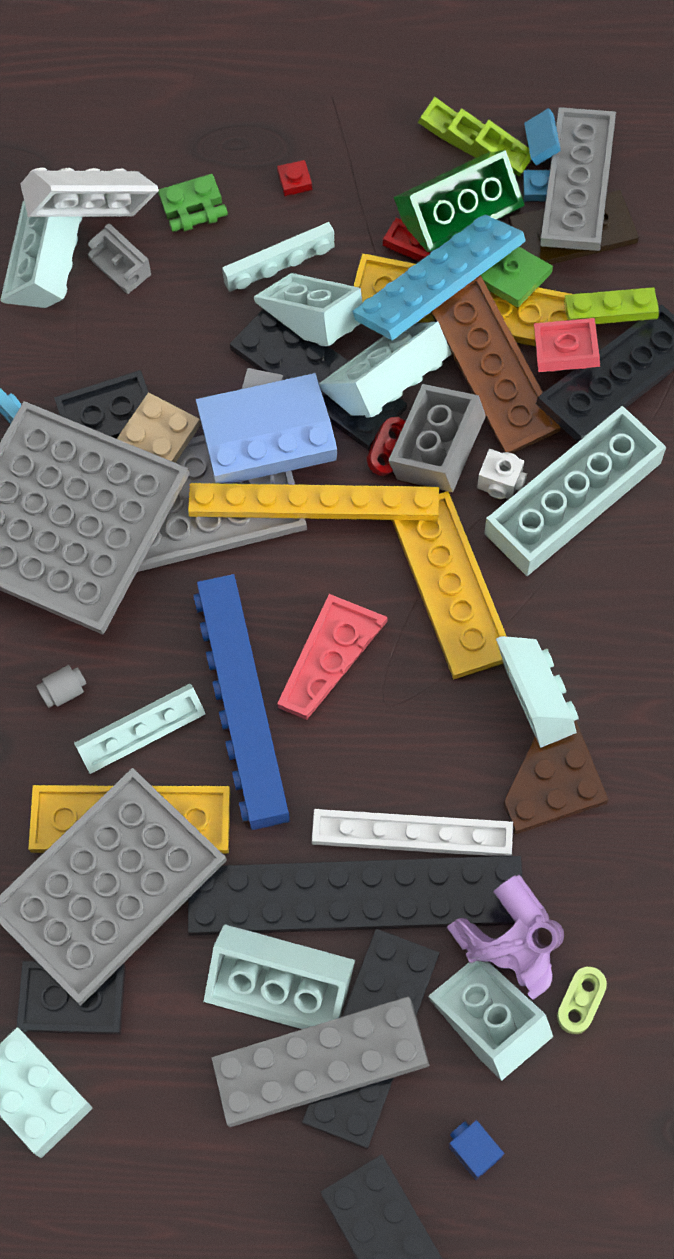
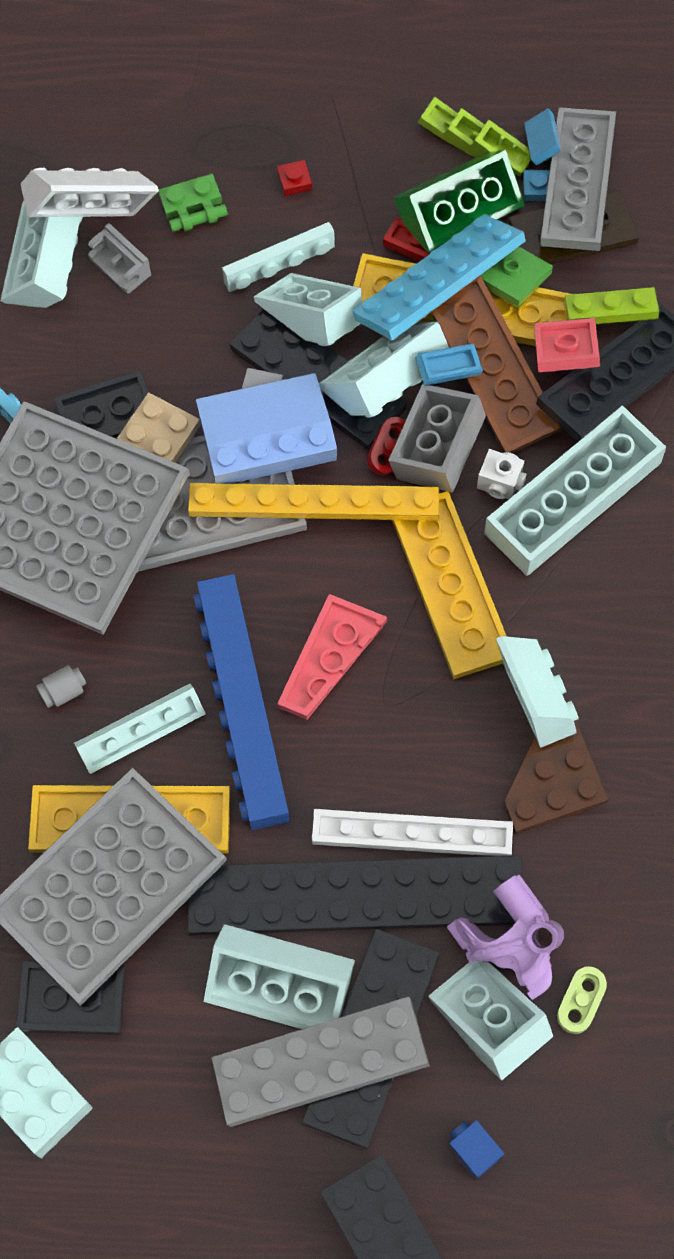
(449, 364): none -> dark azure tile

